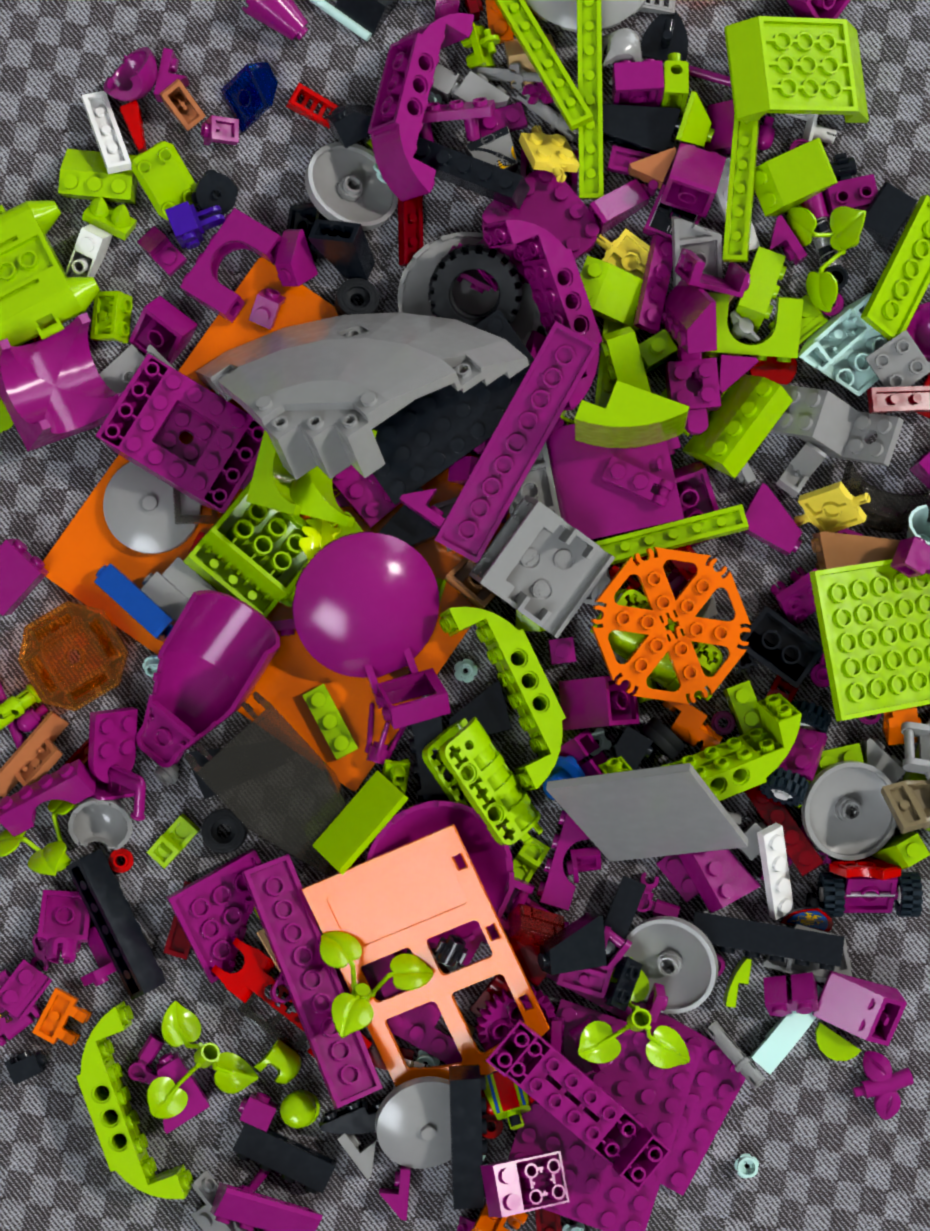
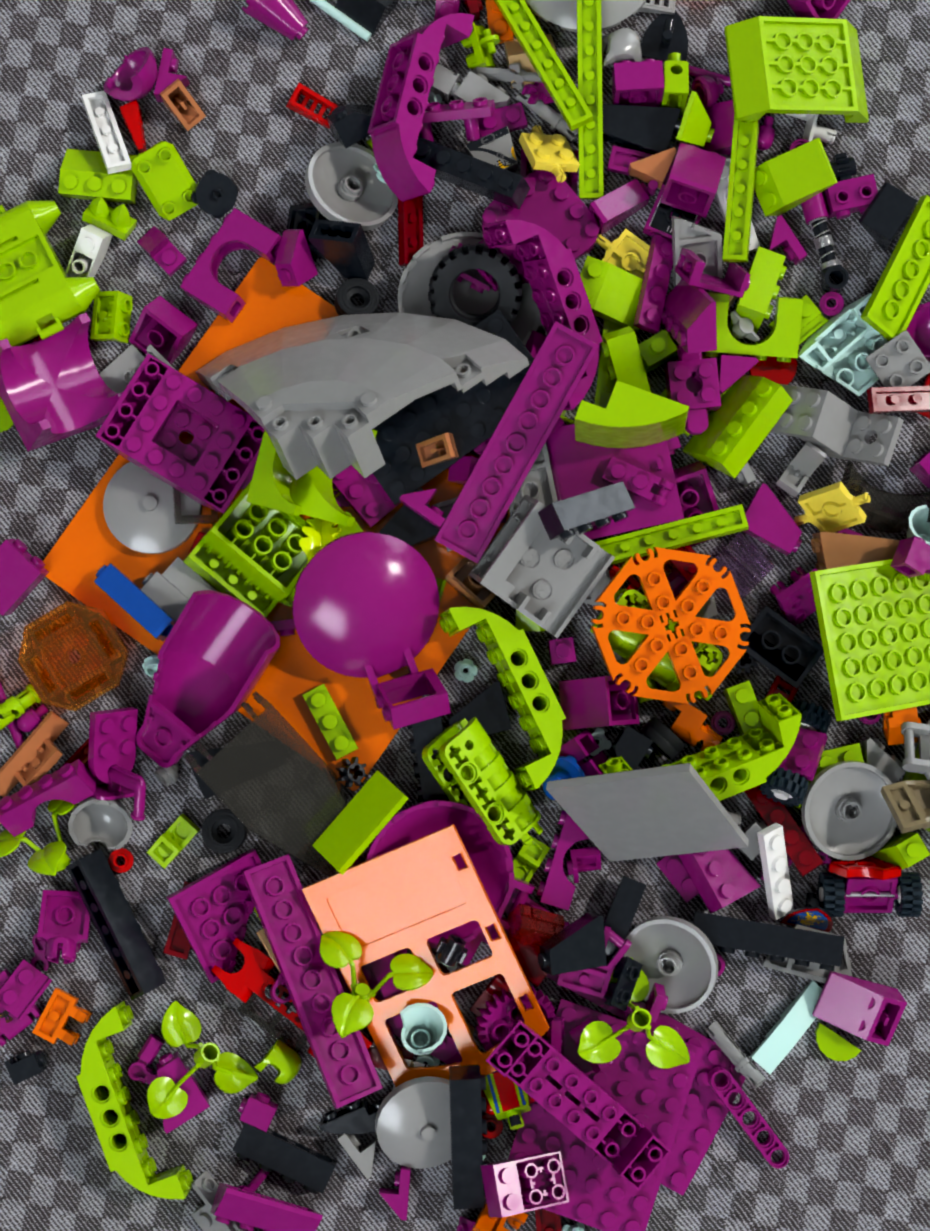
(102, 958): magenta bracket -> none
(190, 225): dark purple brick -> none
(220, 130): magenta bracket -> none
(250, 93): clear blue slope -> none
(266, 307): magenta bracket -> none
(299, 1109): lime helmet -> none
(358, 769): none -> black gear
(378, 751): magenta plant -> none
(397, 773): lime hips -> none
(422, 1028): none -> light aqua helmet
(437, 450): none -> nougat slope
(586, 510): none -> brick
(659, 907): magenta bar -> none
(707, 89): none -> magenta brick
(739, 975): lime slope -> none
(745, 564): none -> clear purple slope
(748, 1172): light aqua plate -> none
(756, 1126): none -> magenta beam
(778, 994): magenta piece -> none
(819, 673): magenta plate -> none
(846, 229): lime plant -> none
(882, 1084): magenta plant -> none

